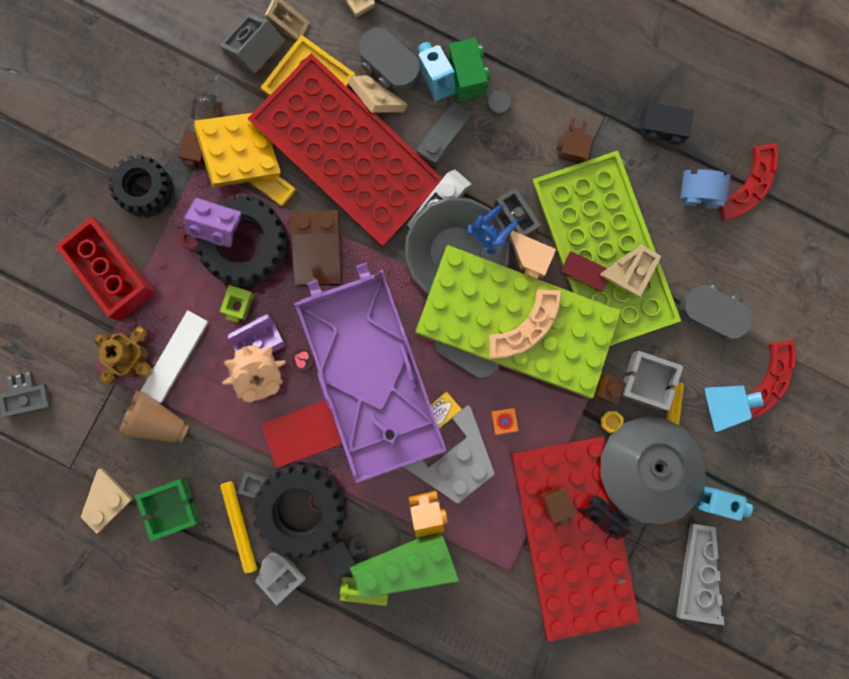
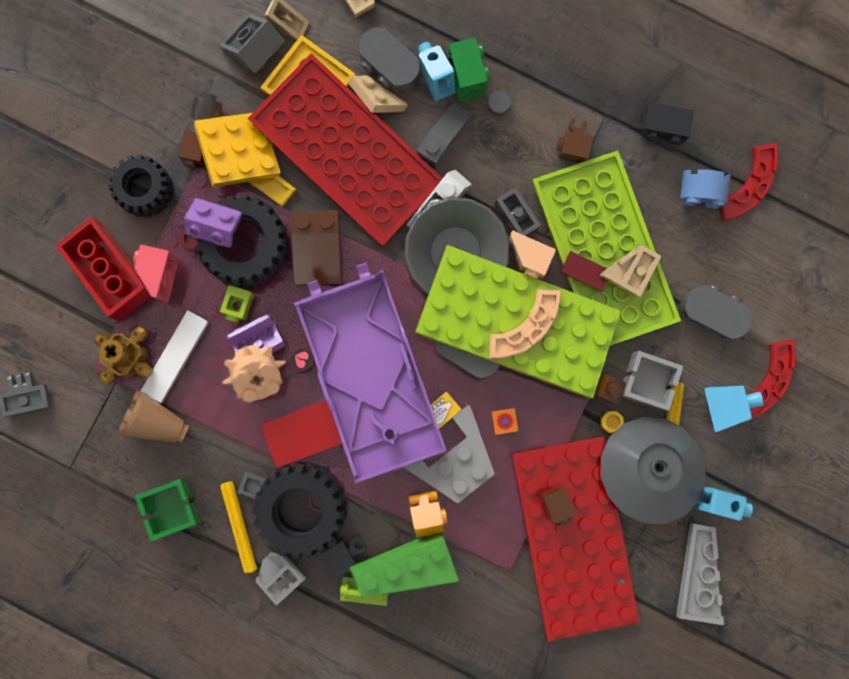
(104, 501): tan wing -> none
(157, 270): none -> coral slope
(493, 241): blue piece -> none
(614, 524): black hinge -> none

